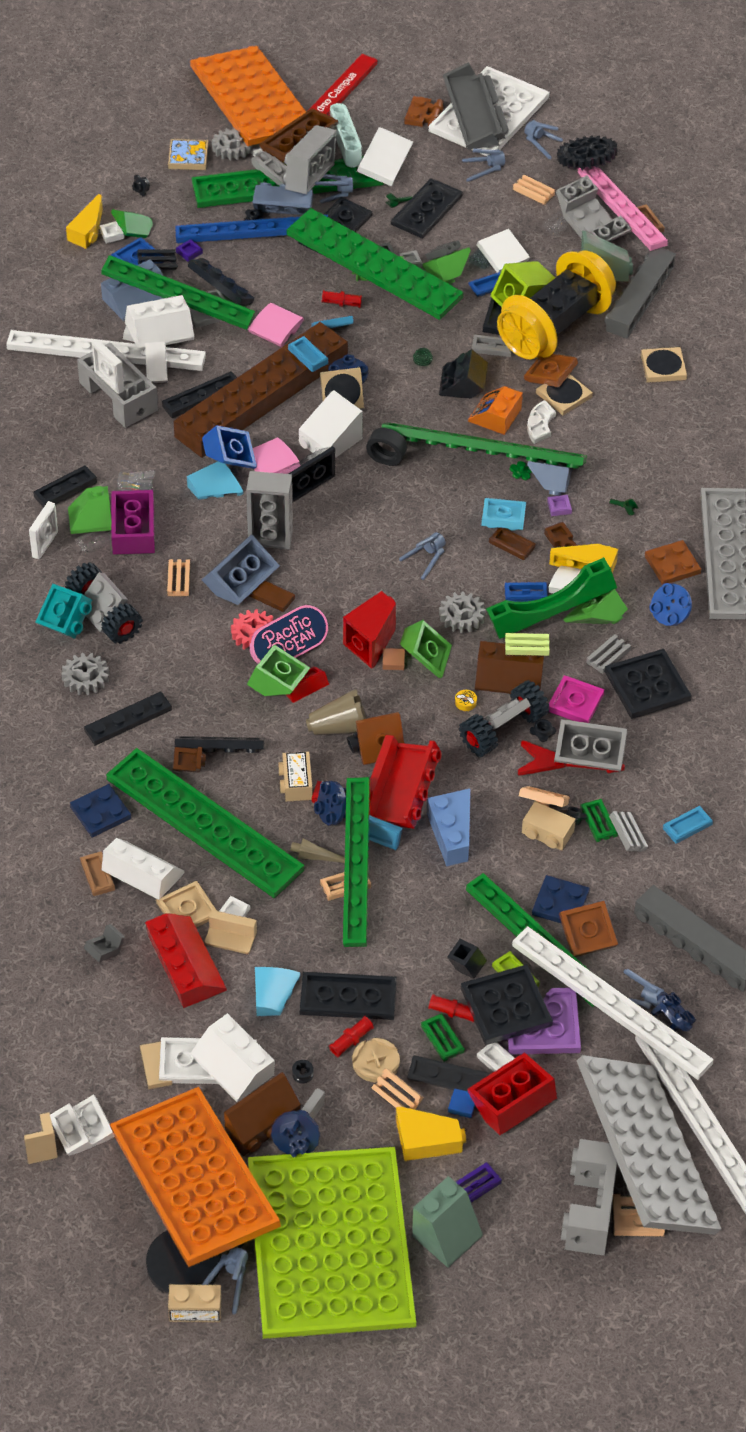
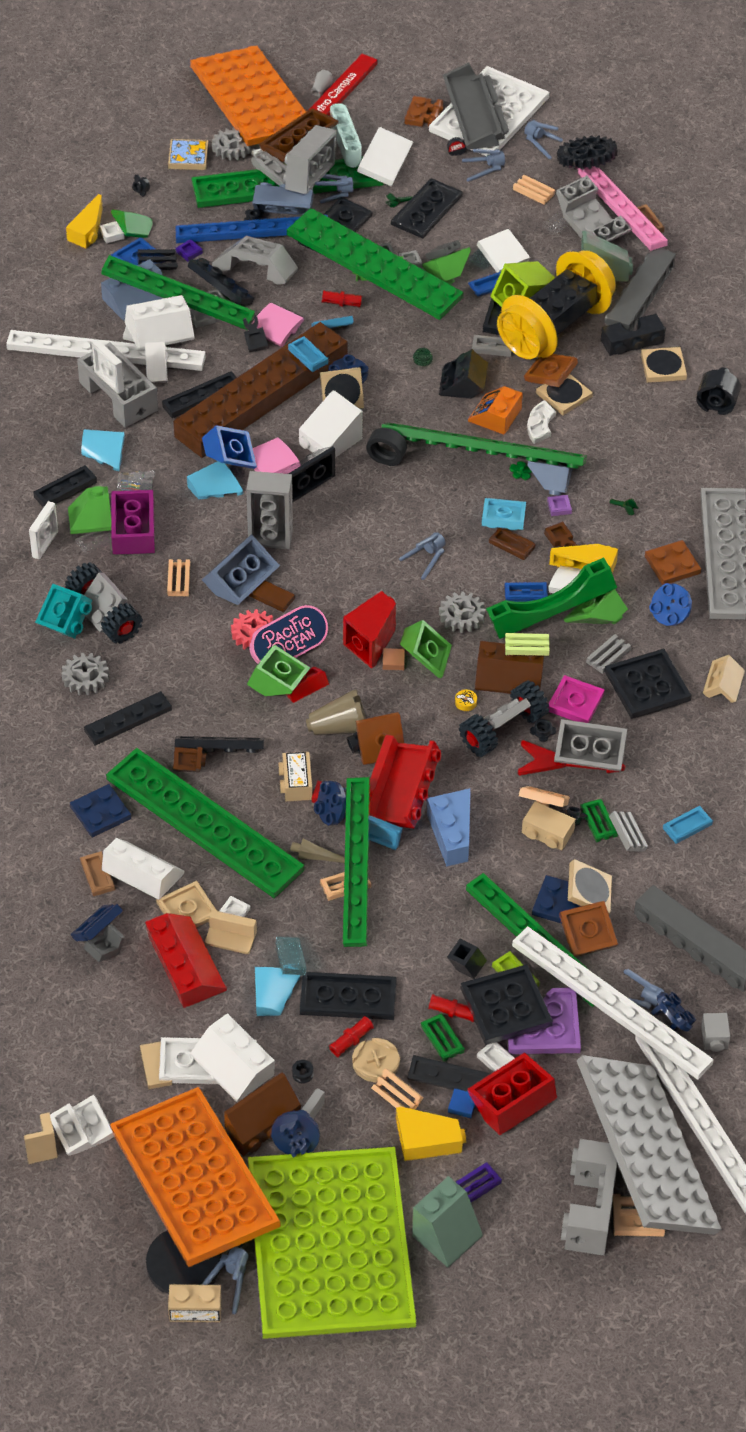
(96, 922): none -> dark blue plate
(103, 447): none -> medium azure slope
(255, 336): none -> black plate
(279, 262): none -> light grey slope
(290, 955): none -> clear light blue tile
(322, 82): none -> light grey cone
(456, 146): none -> tile
(588, 885): none -> tile
(619, 340): none -> black arch
(715, 1031): none -> light grey brick
(718, 391): none -> black brick
(724, 678): none -> tan panel

